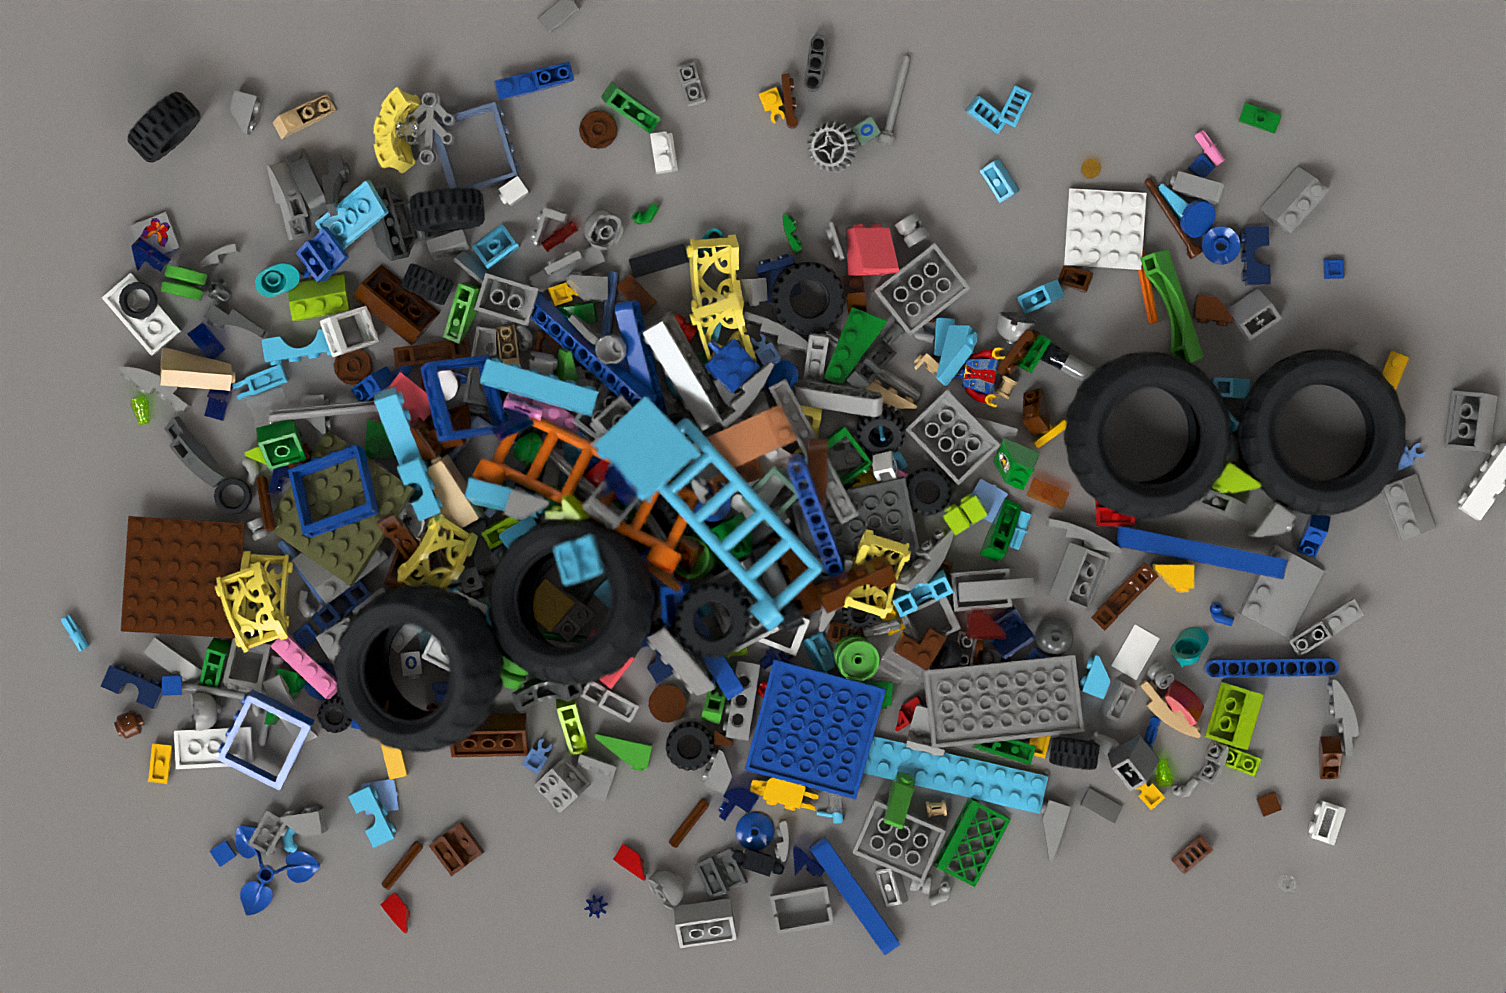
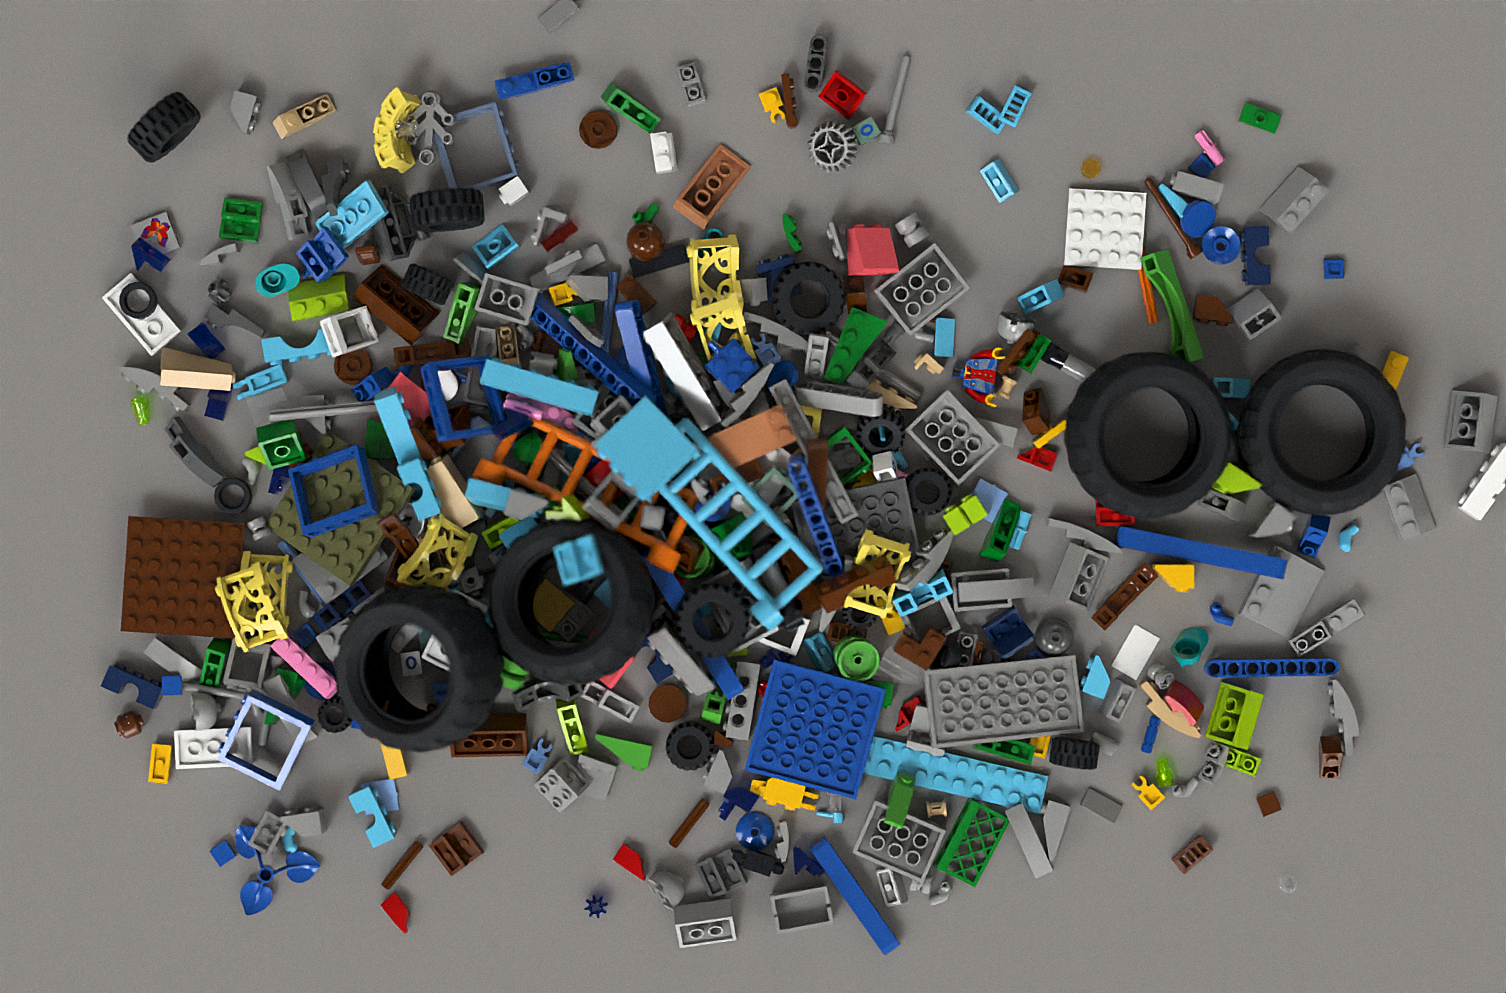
(74, 632): medium azure axle -> none
(183, 283): bright green wheel -> none
(240, 220): none -> green slope
(265, 503): reddish brown axle -> none
(367, 254): none -> reddish brown slope
(447, 244): light grey slope -> none
(603, 229): light grey cylinder -> none
(610, 349): light grey hair -> none
(615, 481): clear blue slope -> none
(645, 241): none -> reddish brown cylinder
(651, 517): none -> light grey brick
(664, 576): clear orange plate -> none
(667, 600): blue bracket -> none
(711, 187): none -> nougat slope
(842, 95): none -> red slope
(882, 628): light grey axle -> none
(956, 350): medium azure slope -> none
(982, 626): clear red slope -> none
(1015, 463): green slope -> none
(1028, 840): none -> light grey slope
(1039, 457): none -> red slope
(1047, 494): clear orange plate -> none
(1133, 762): dark grey slope -> none
(1326, 822): white window -> none
(1345, 537): none -> medium azure arm

